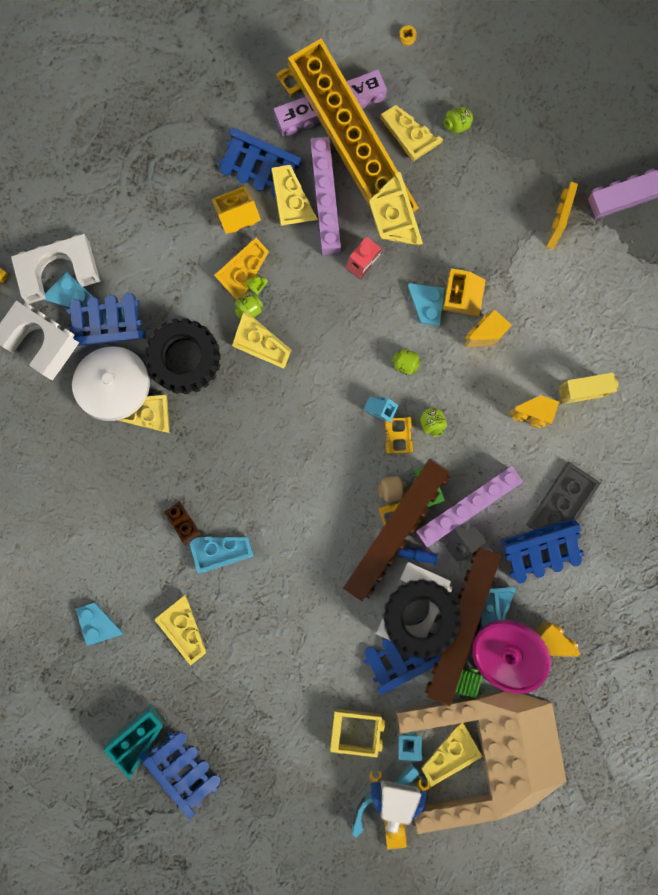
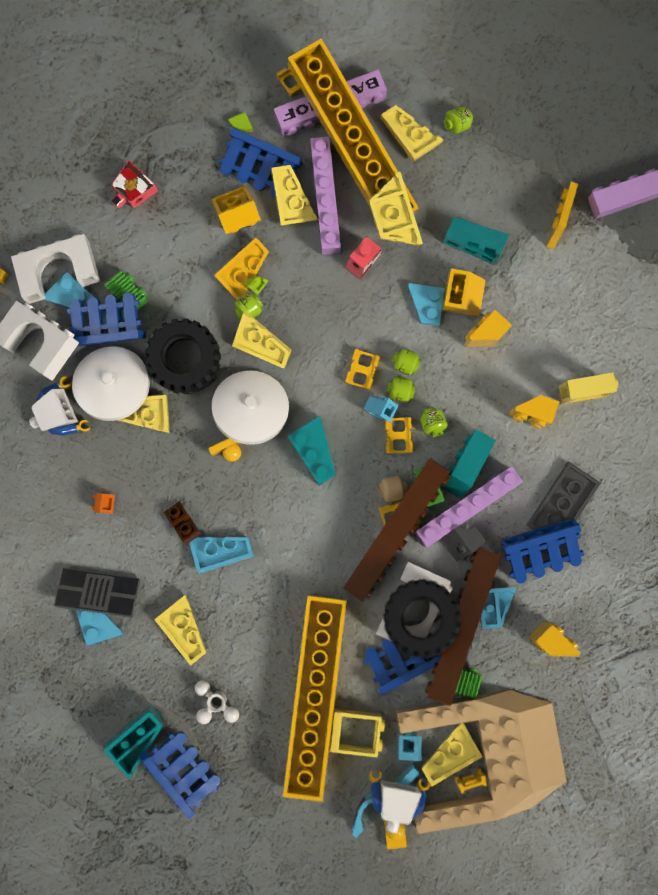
(54, 411): none -> white torso
(97, 592): none -> black tile
(103, 503): none -> orange tile
(122, 284): none -> bright green brick
(132, 187): none -> torso
(204, 715): none -> white piece
(229, 449): none -> yellow tile
(241, 122): none -> lime tile
(250, 407): none -> white dish
(314, 450): none -> teal wedge
(314, 698): none -> yellow brick
(368, 371): none -> yellow piece
(401, 389): none -> lime head
(409, 40): yellow bush -> none
(418, 555): blue pin -> none
(468, 463): none -> teal wedge
(476, 240): none -> teal wedge
(477, 777): none -> yellow piece
(511, 656): dark pink dish -> none

